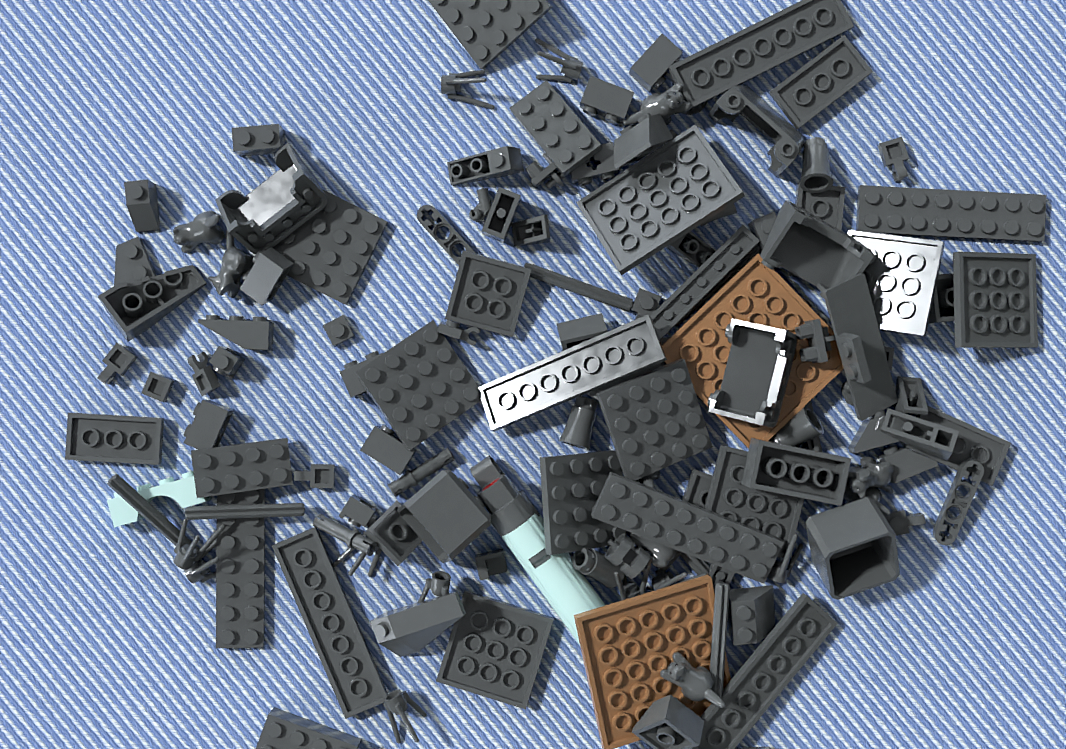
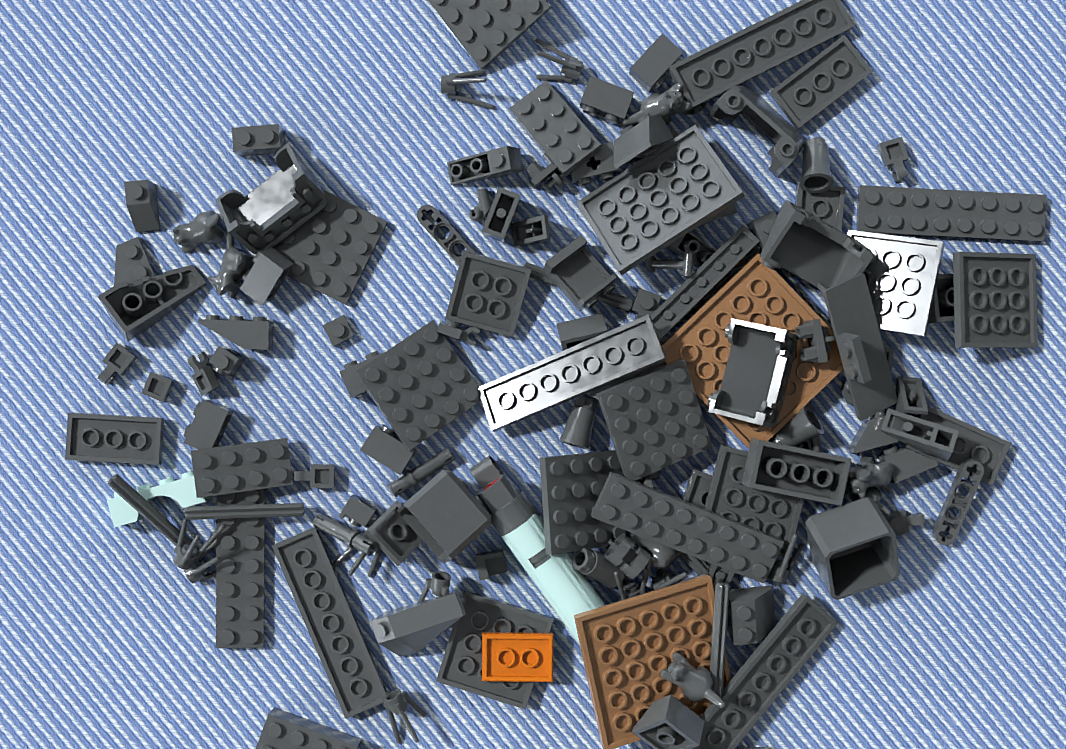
(517, 657): none -> orange tile
(579, 274): none -> dark grey panel
(686, 264): none -> dark grey piece

